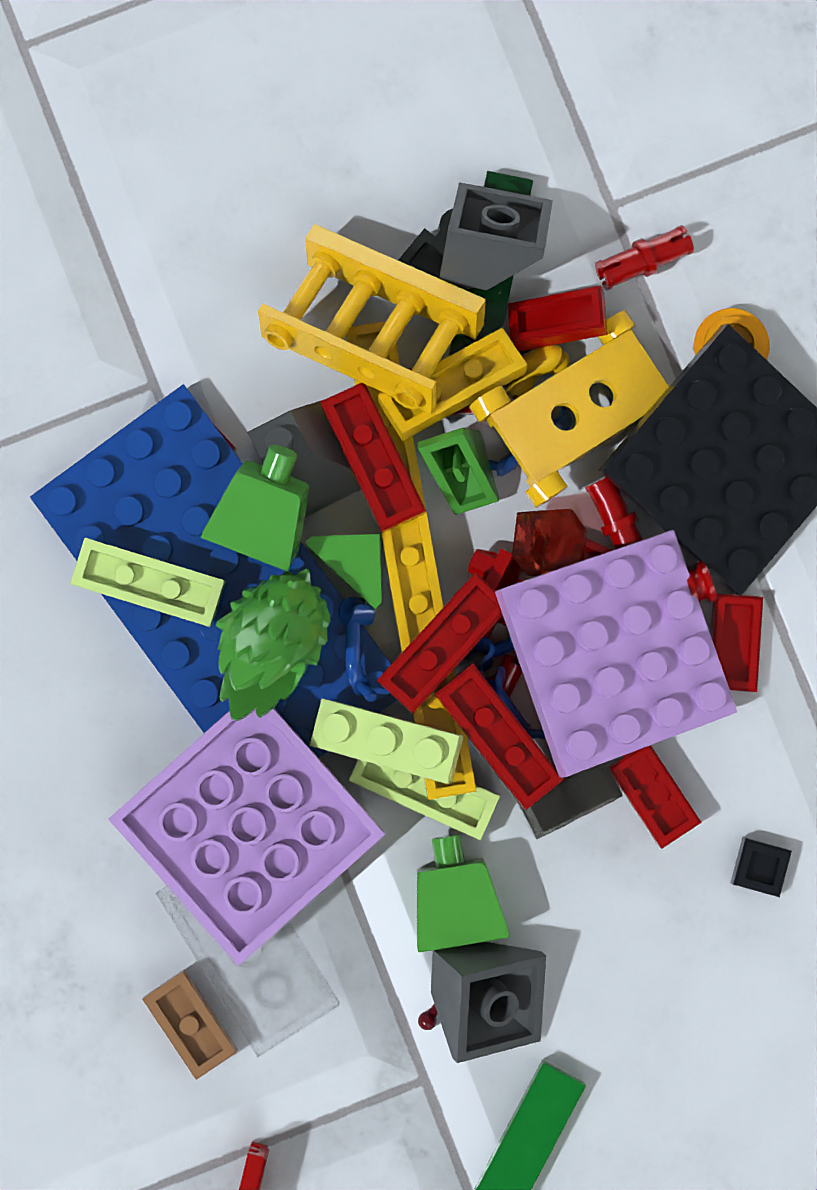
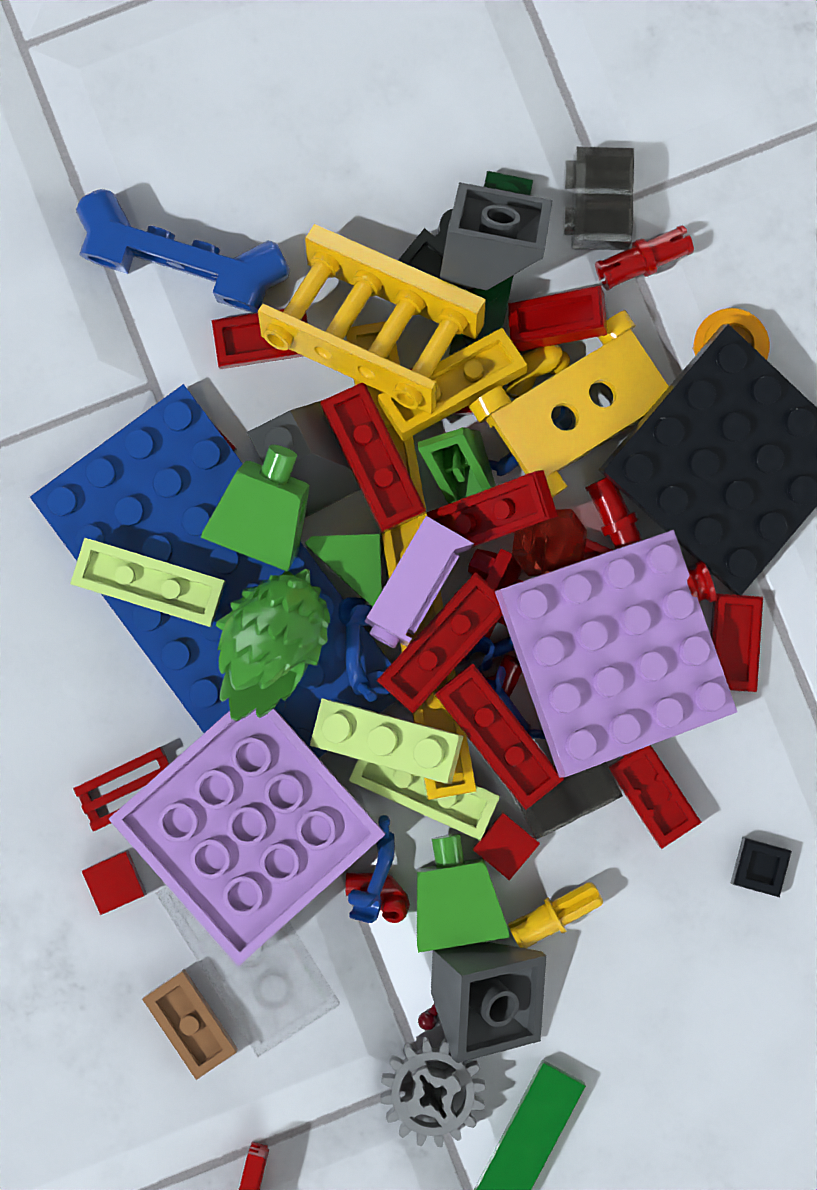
(90, 806): none -> red tile
(114, 243): none -> blue plate
(114, 882): none -> red tile
(240, 342): none -> red tile
(368, 903): none -> blue piece
(393, 897): none -> red arm
(415, 582): none -> lavender window
(415, 1104): none -> light grey gear
(499, 509): none -> red tile
(505, 846): none -> red tile
(555, 915): none -> yellow axle
(601, 198): none -> clear smoke brick

